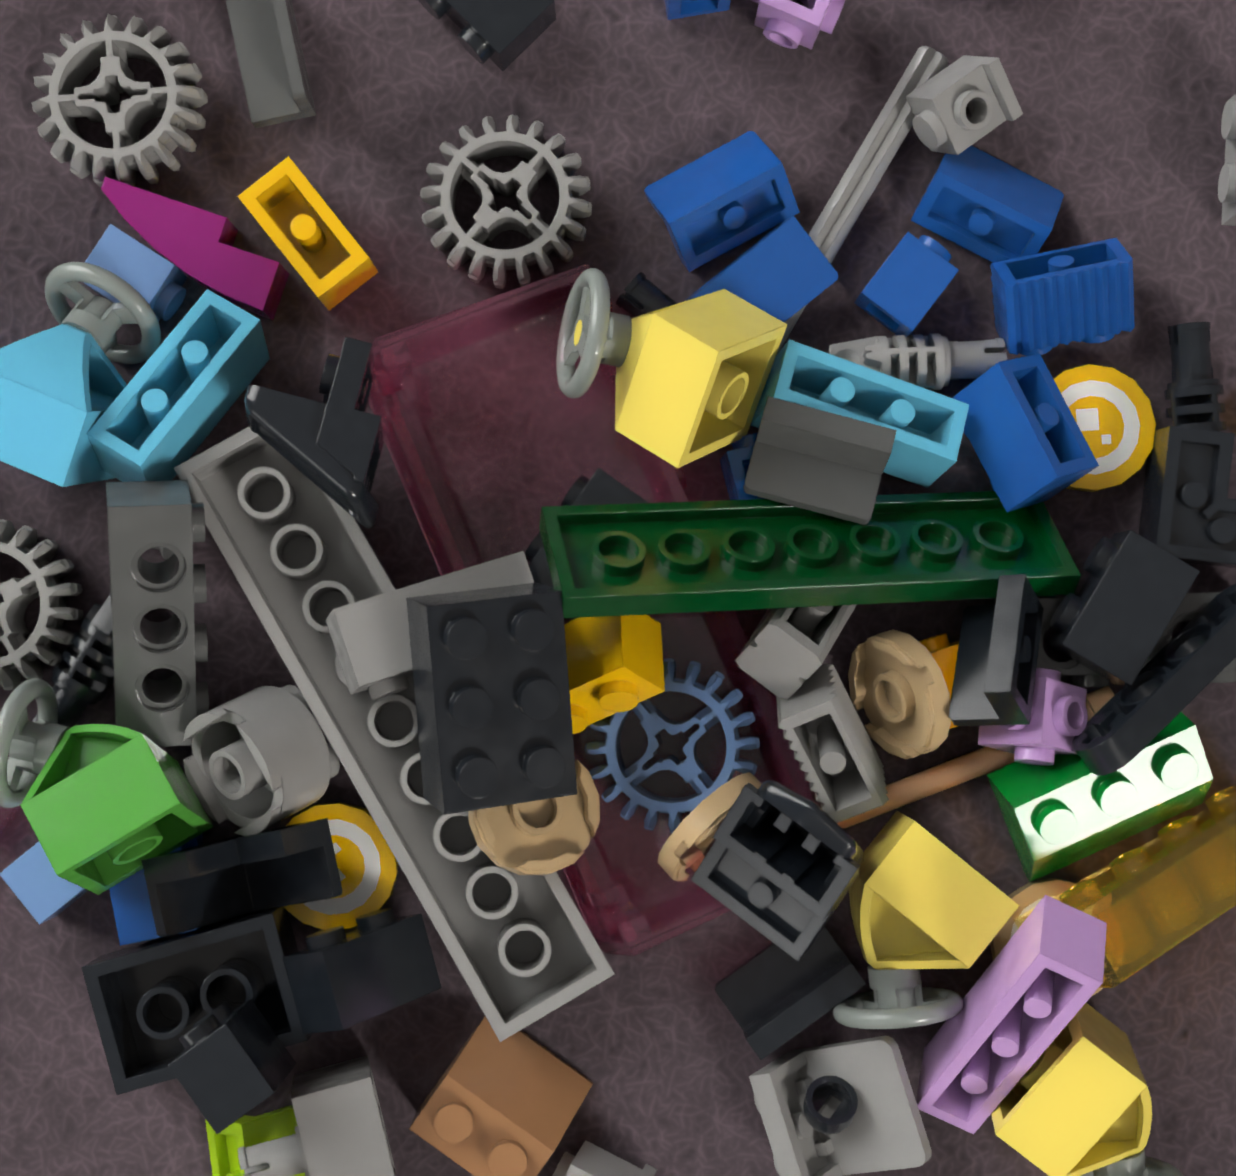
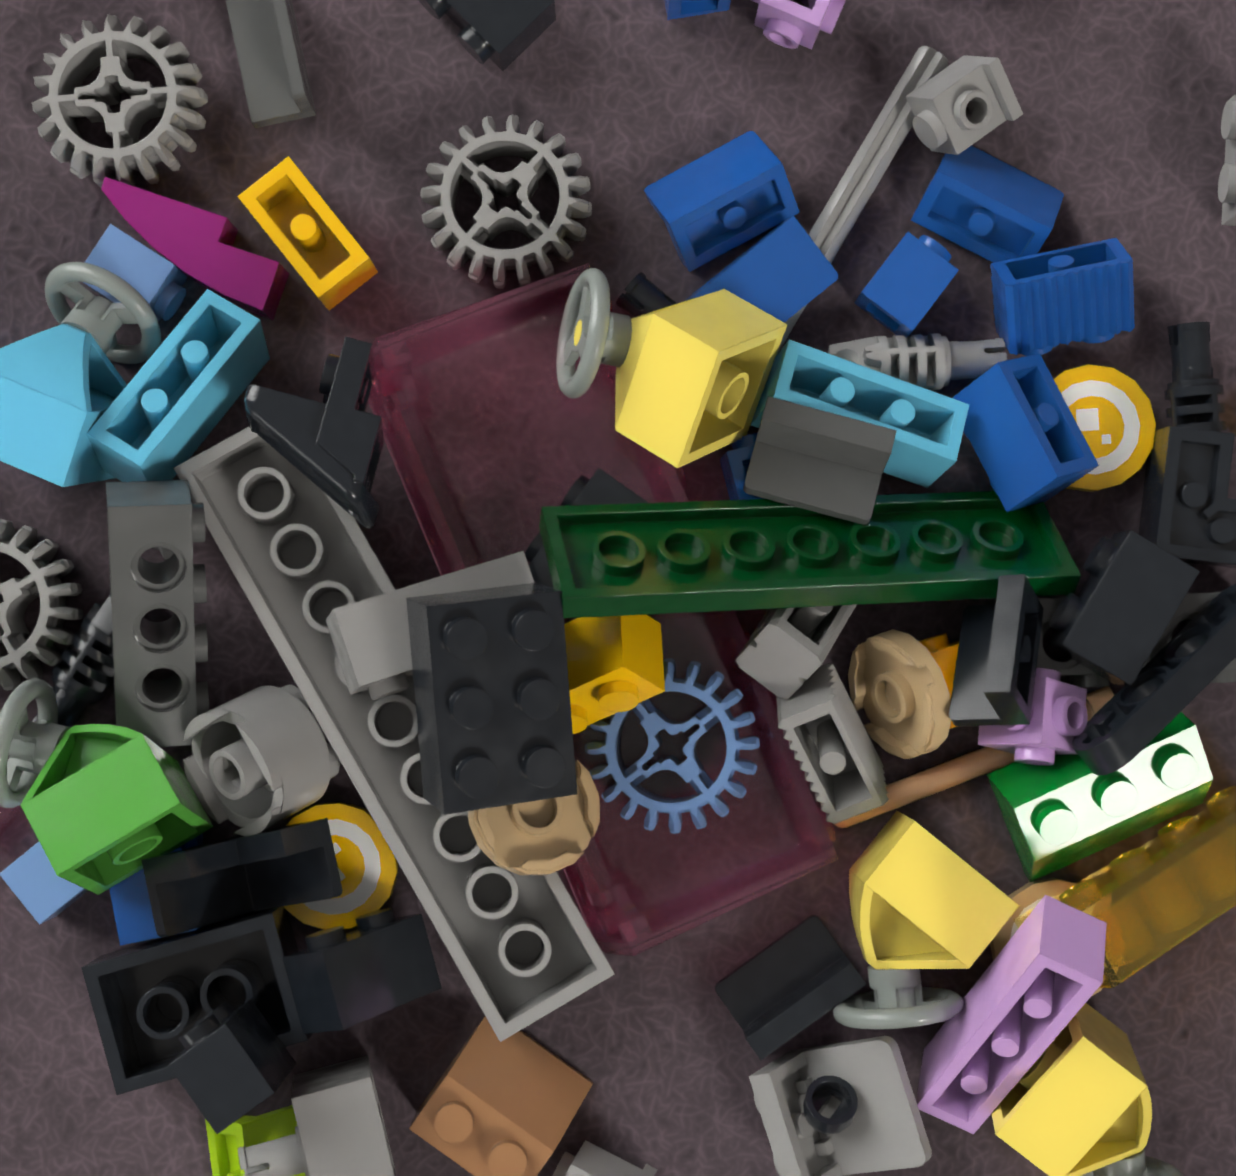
(694, 835): tan tile -> none
(780, 865): black piece -> none

